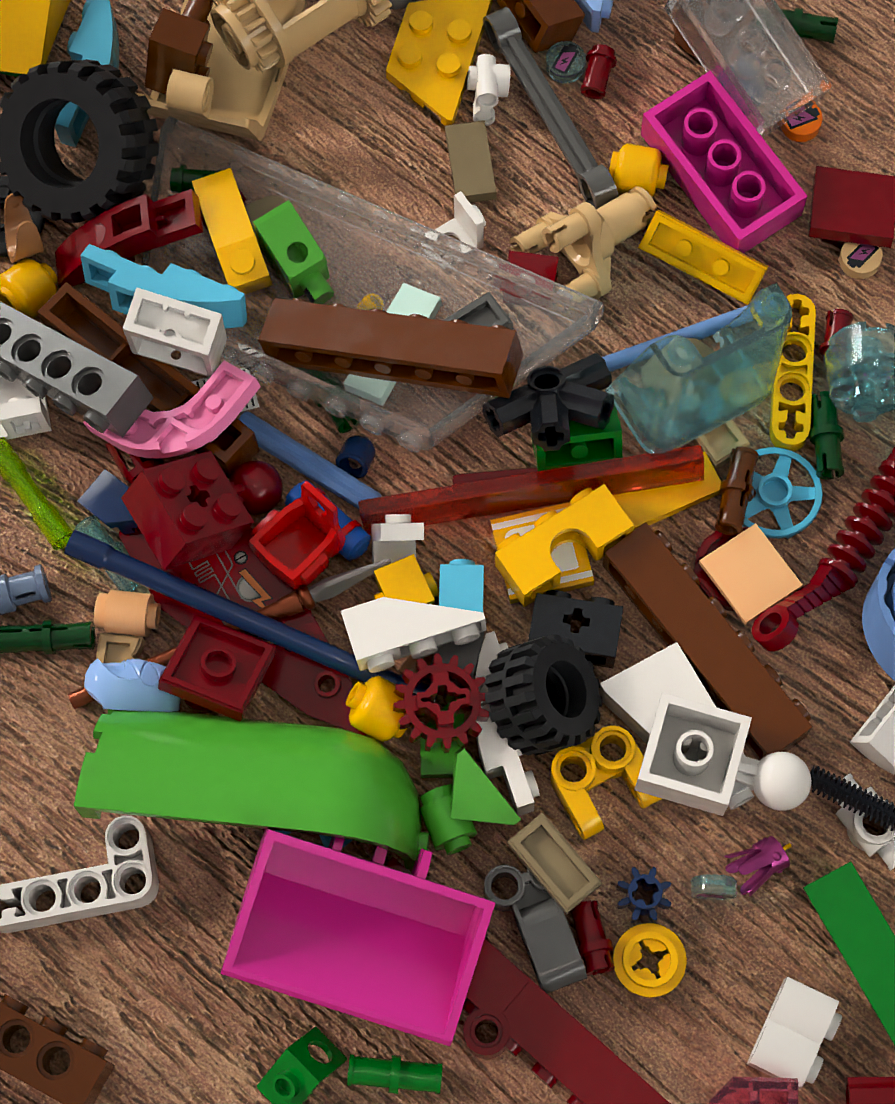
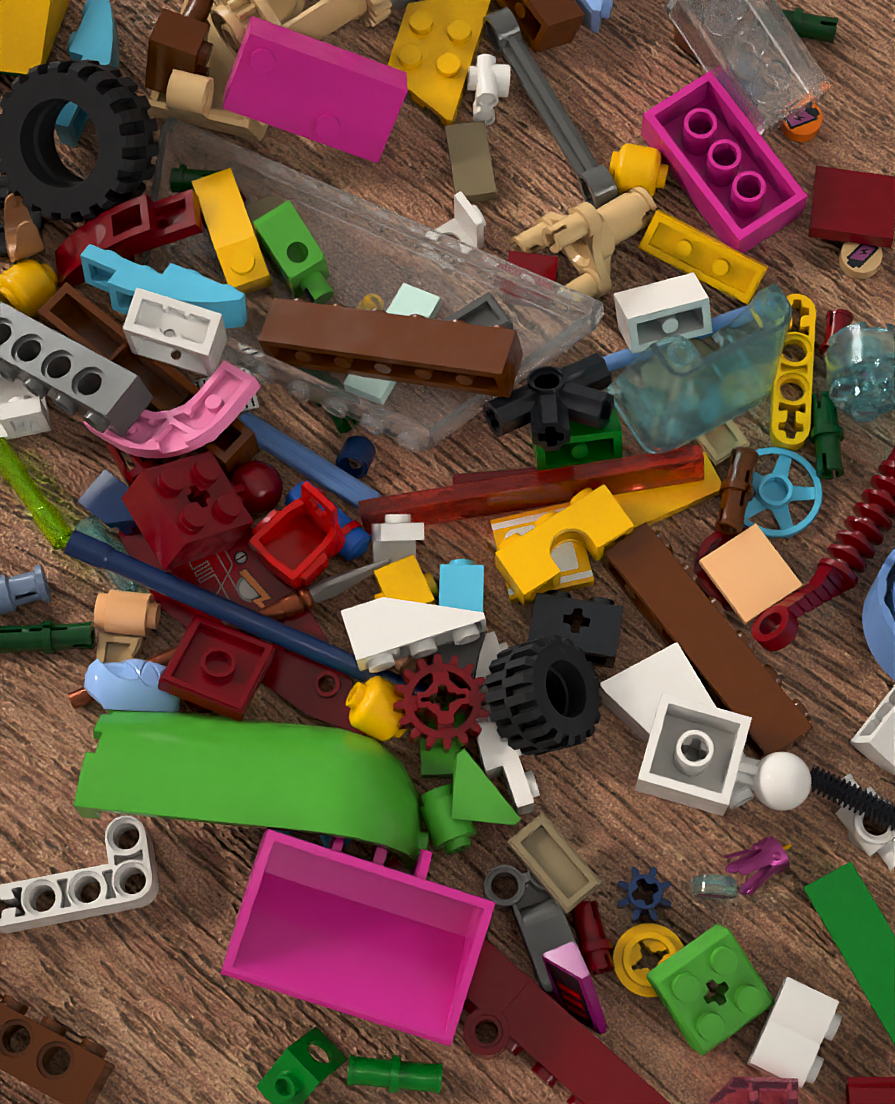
(315, 89): none -> dark pink brick
(565, 62): clear light blue tile -> none
(574, 986): none -> magenta slope
(597, 771): yellow piece -> none
(600, 62): dark red pin -> none
(663, 310): none -> white brick
(683, 989): none -> bright green brick

